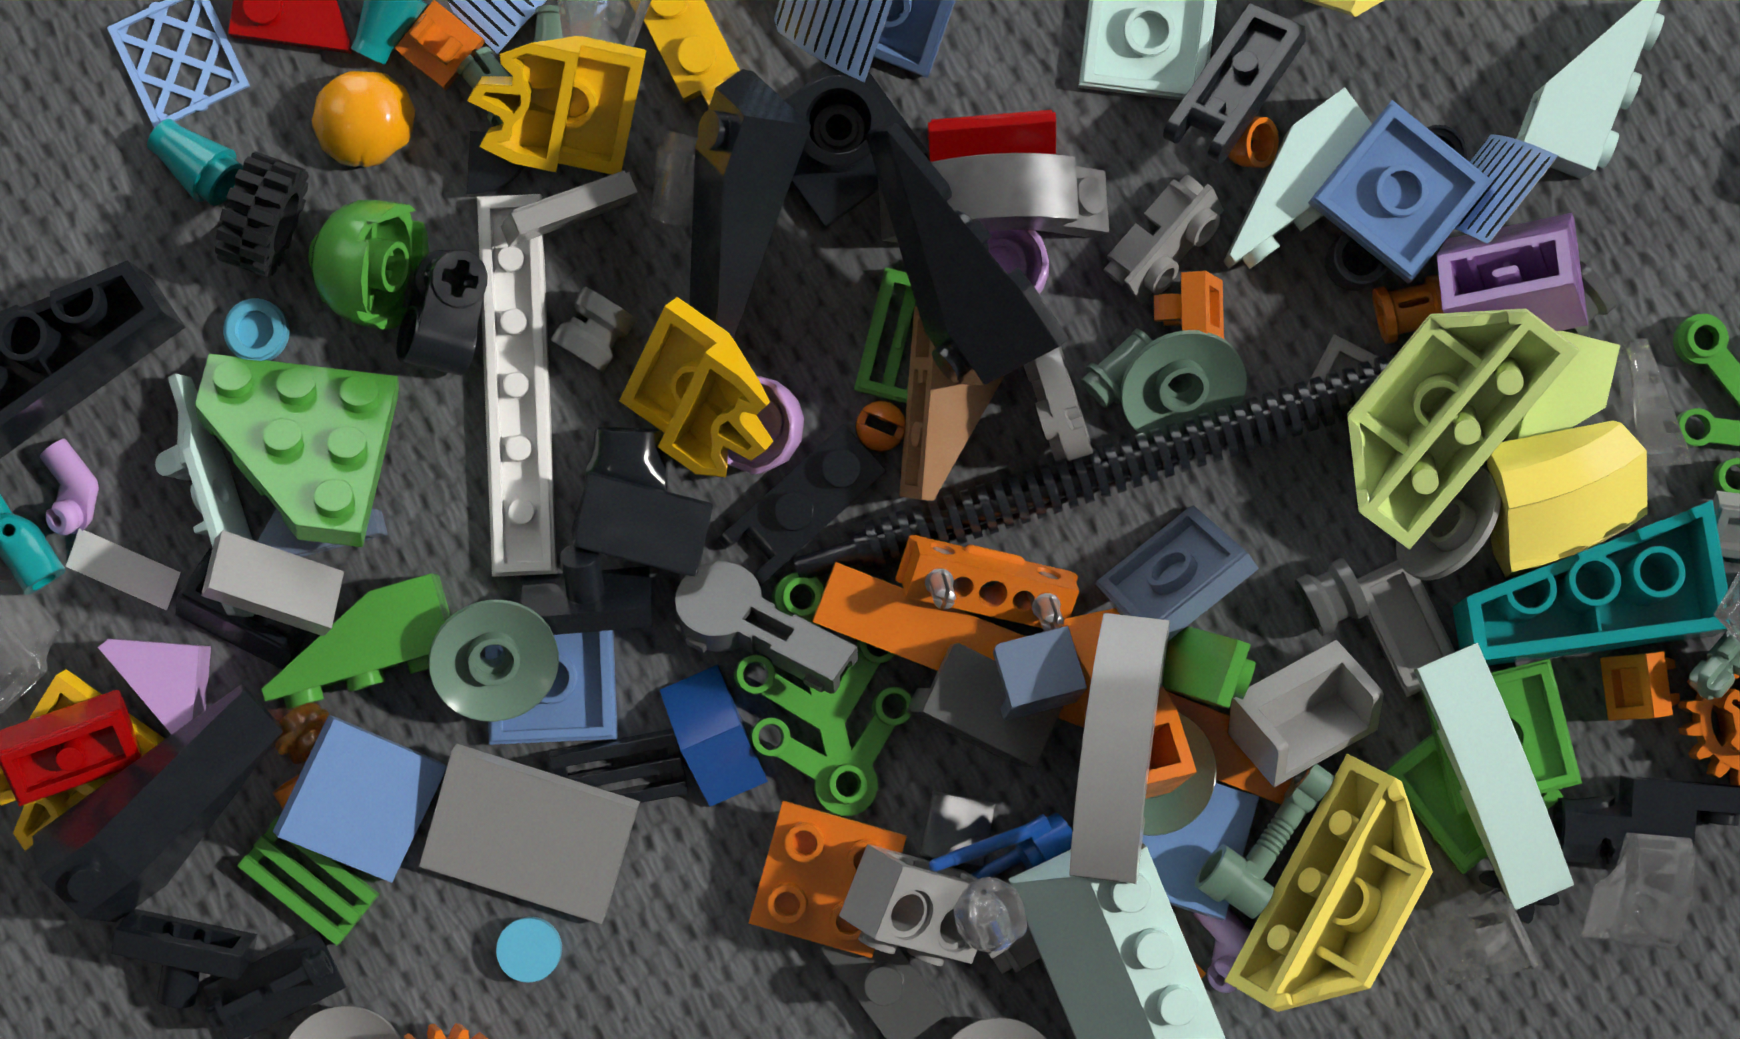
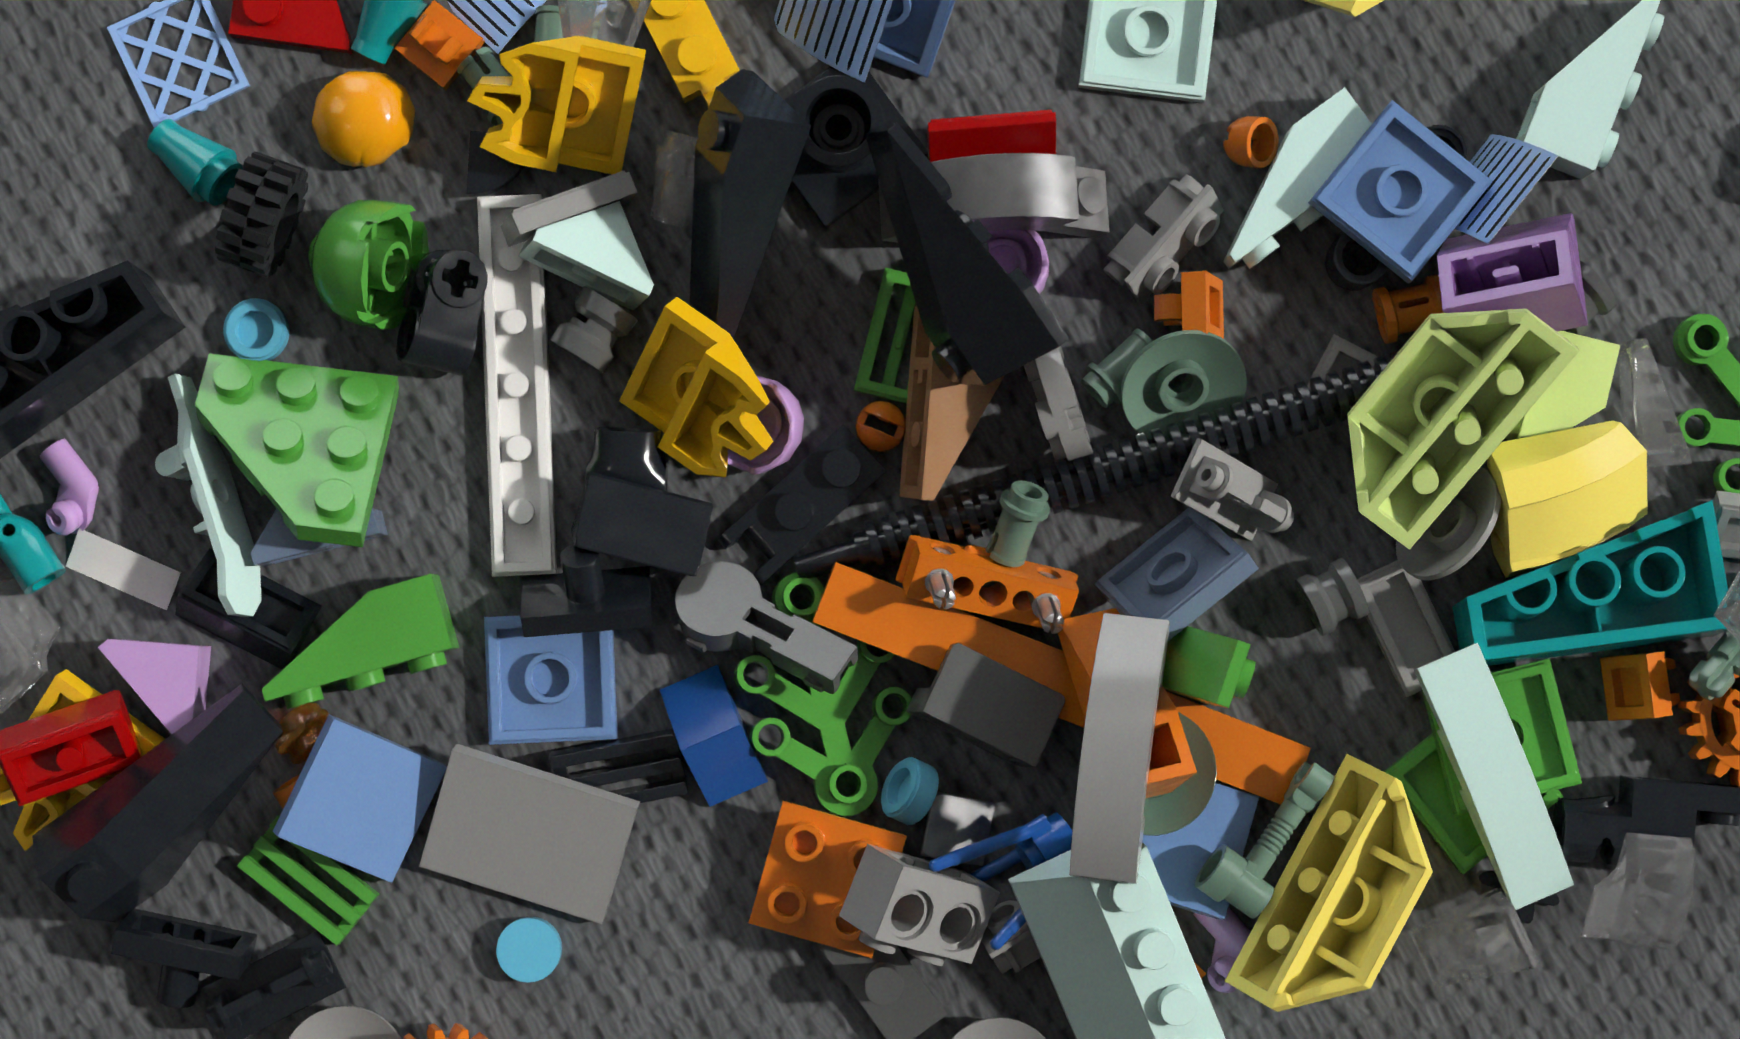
(272, 583): light grey tile -> none
(497, 686): sand green dish -> none
(595, 253): none -> light aqua slope
(909, 790): none -> medium azure tile
(990, 915): clear piece -> none
(1023, 509): none -> sand green pin
(1039, 673): sand blue panel -> none
(1231, 493): none -> light grey hinge
(1237, 79): hinge -> none
(1305, 713): light grey panel -> none

